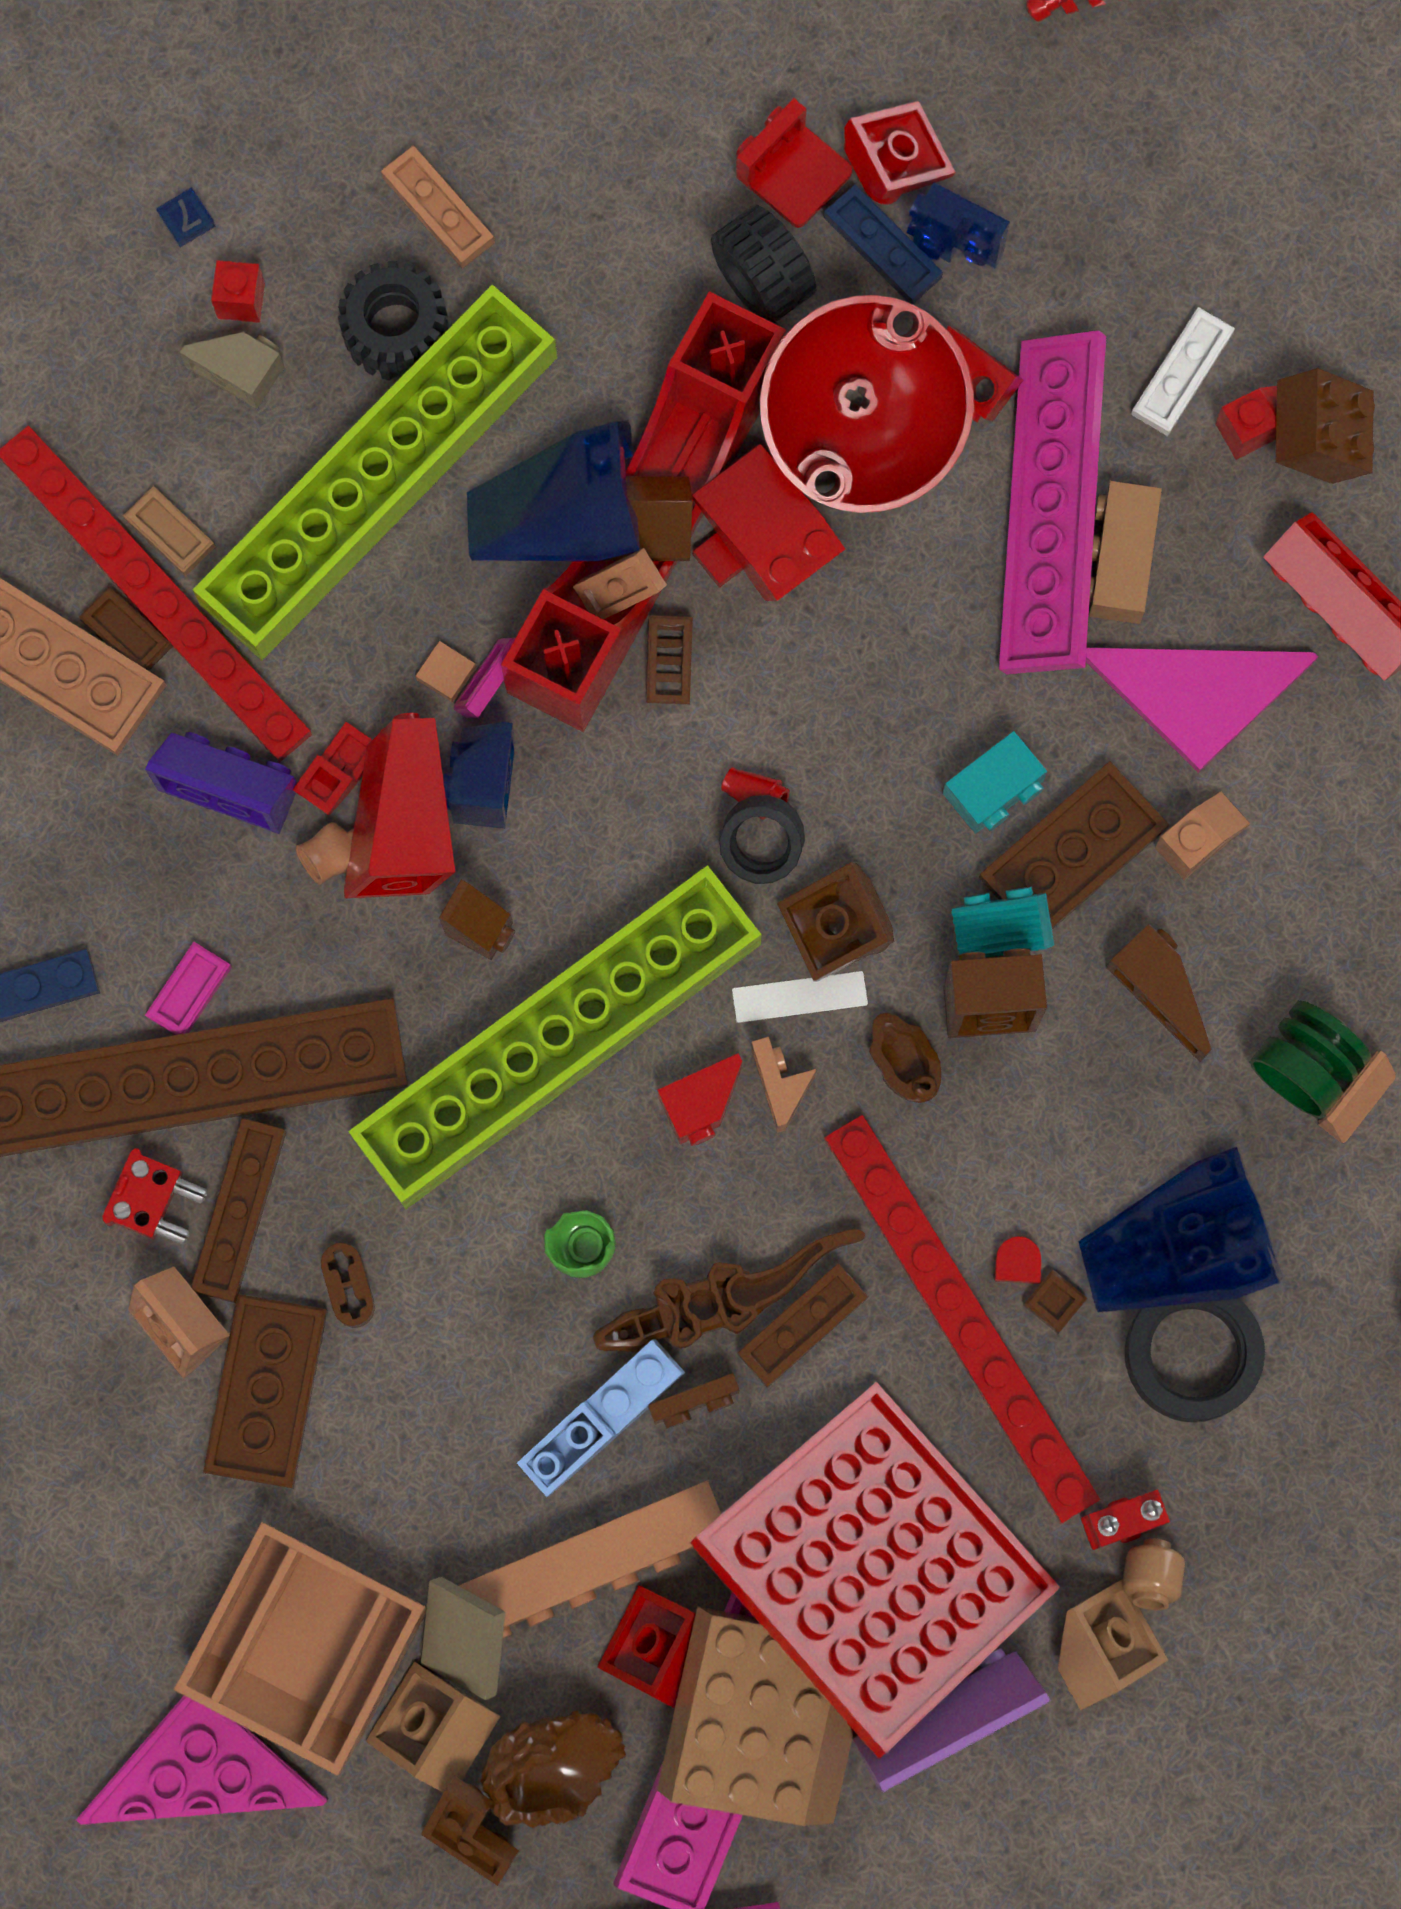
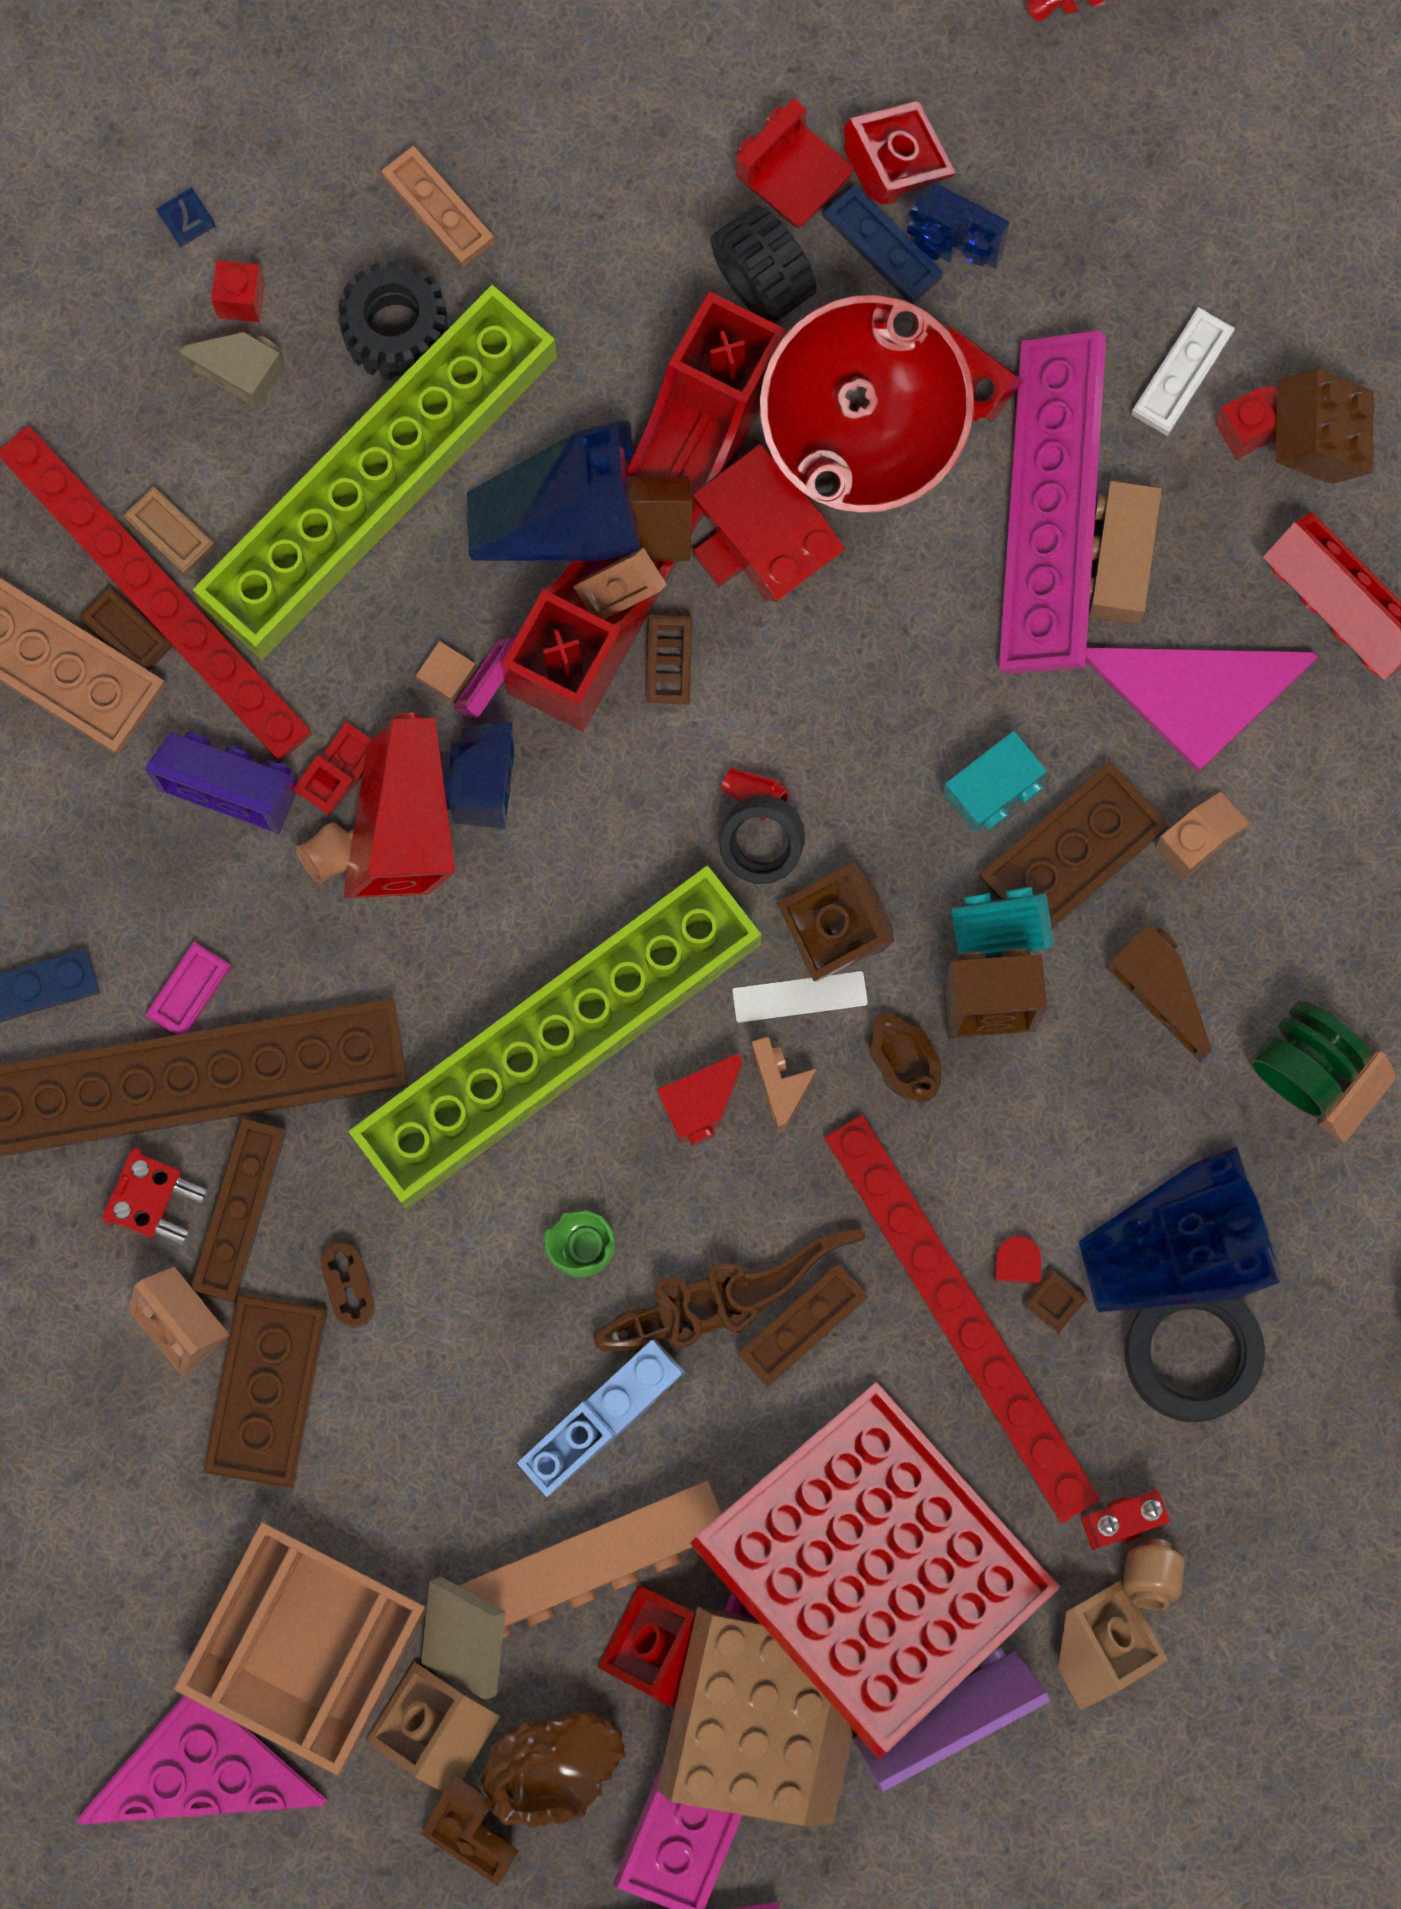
(477, 921): reddish brown slope -> none
(713, 1395): reddish brown plate -> none

